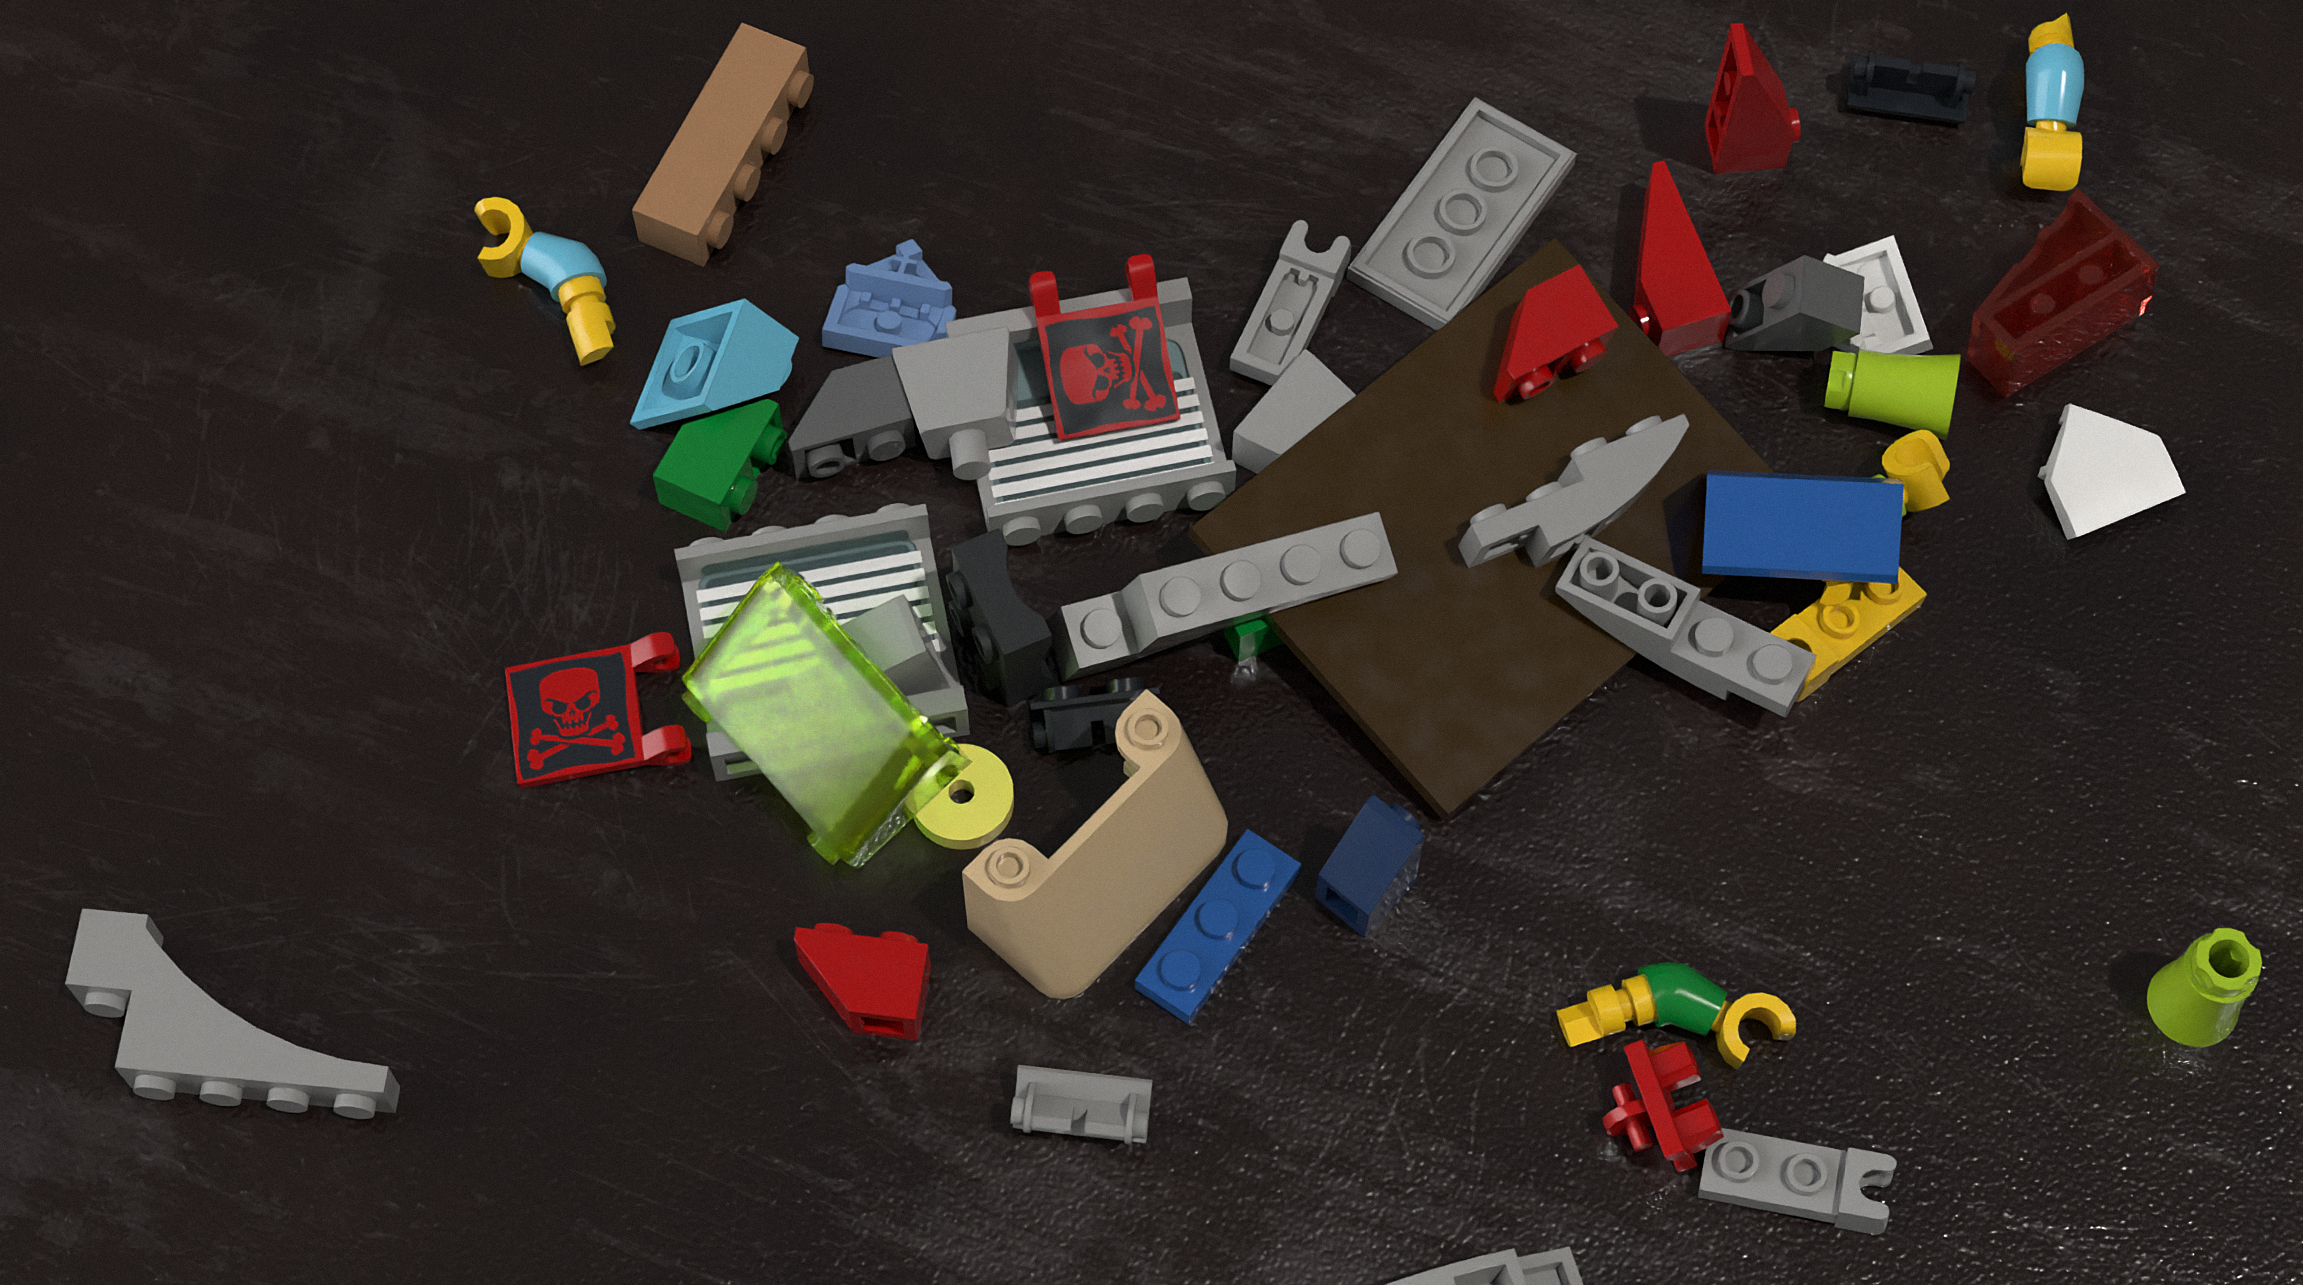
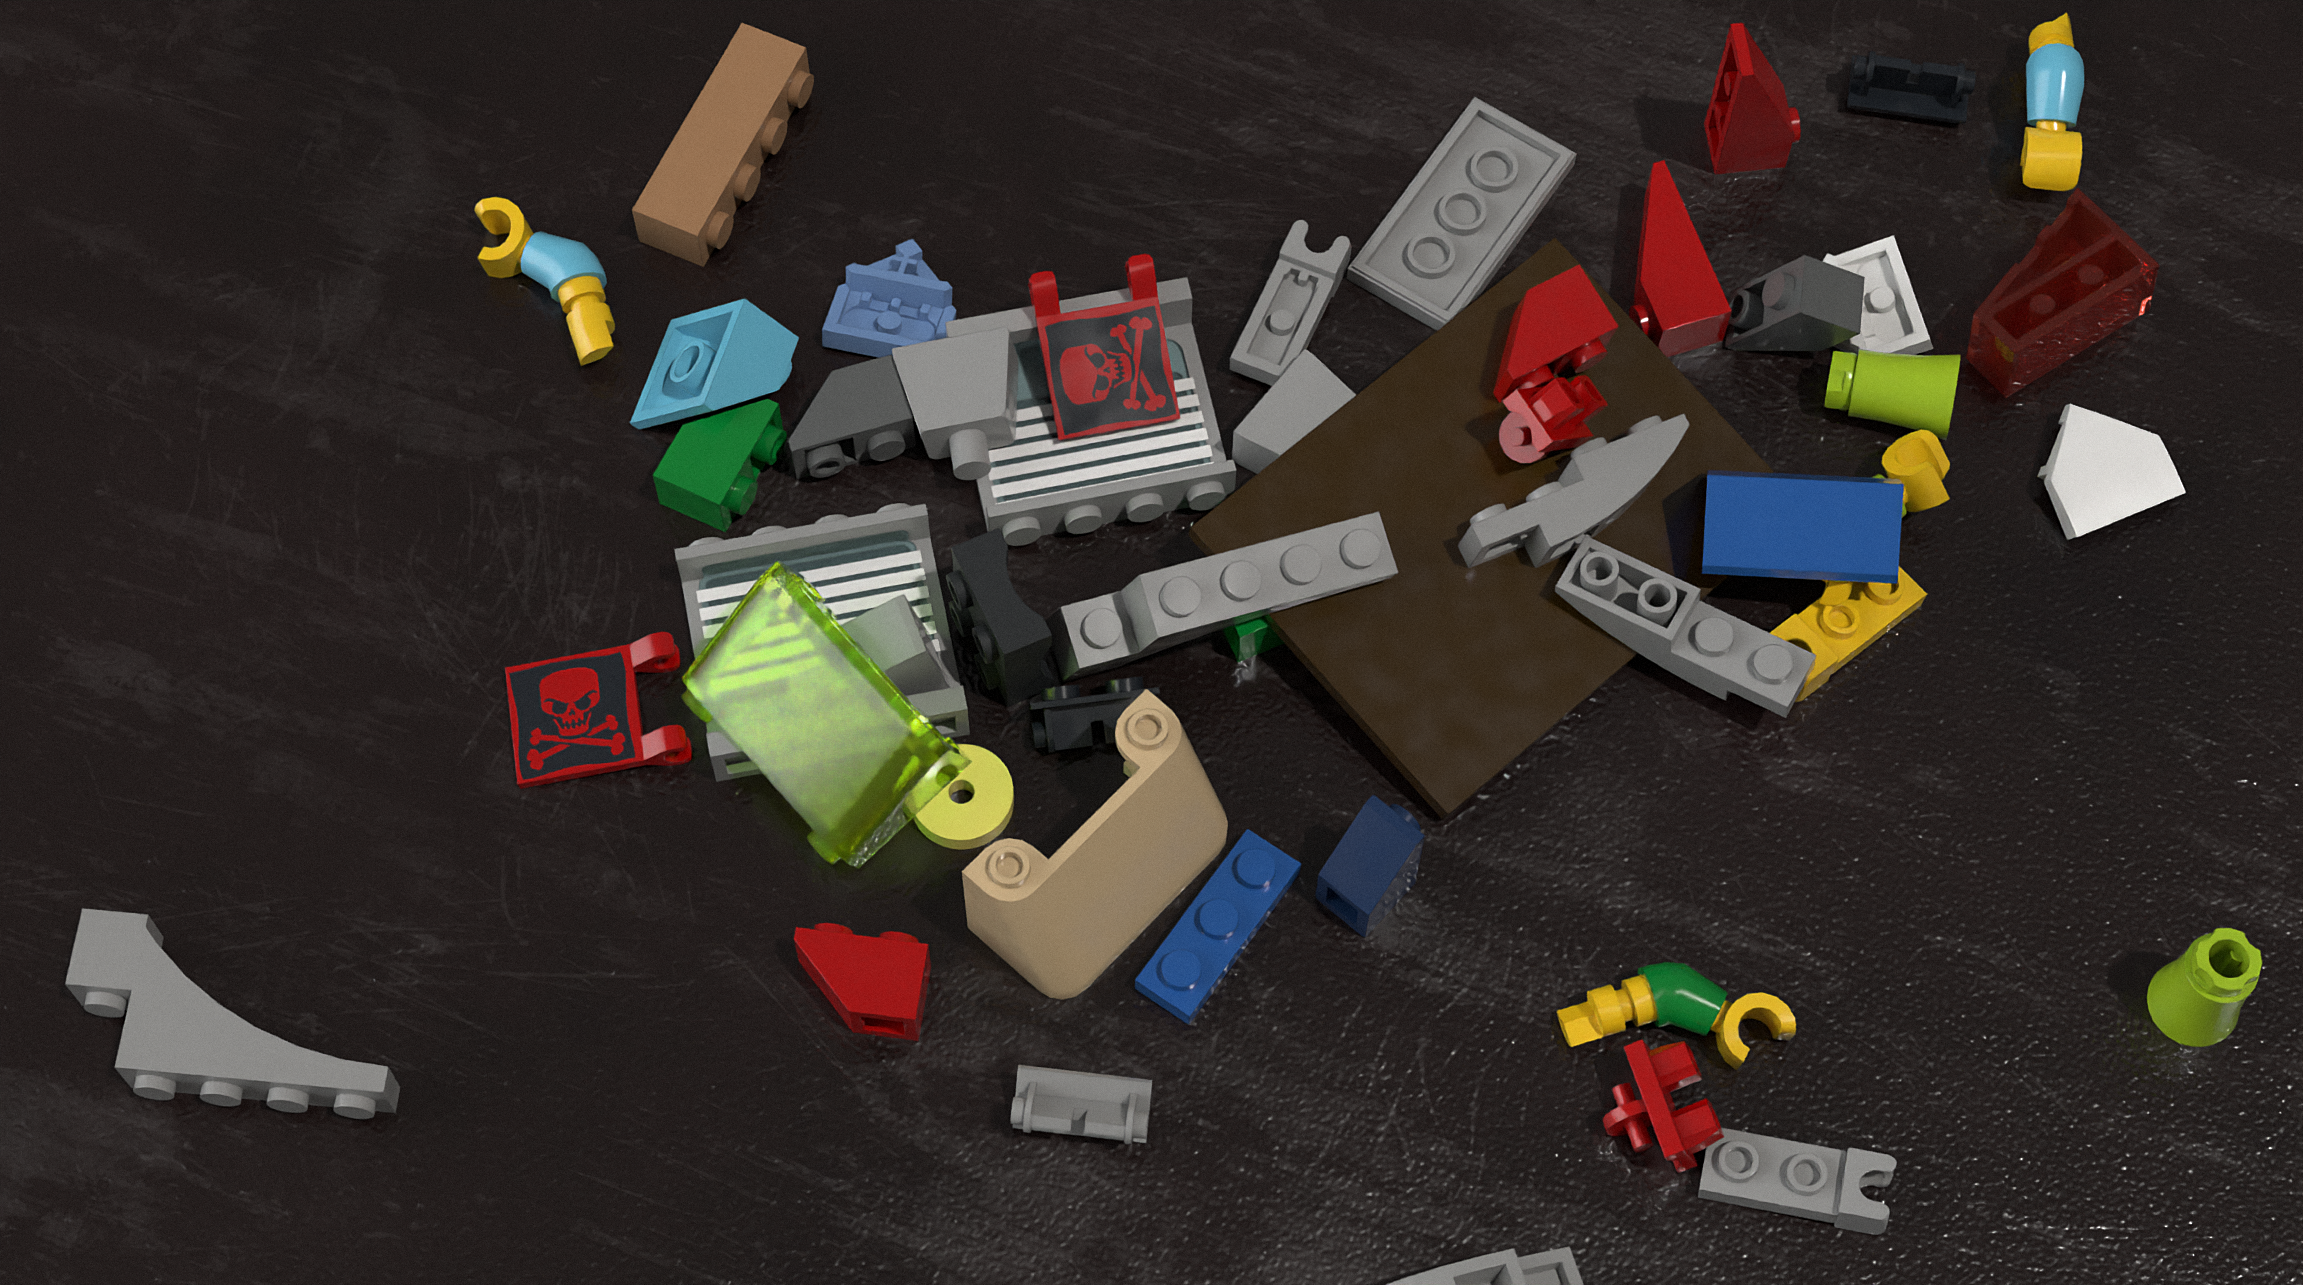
(1549, 418): none -> red hips

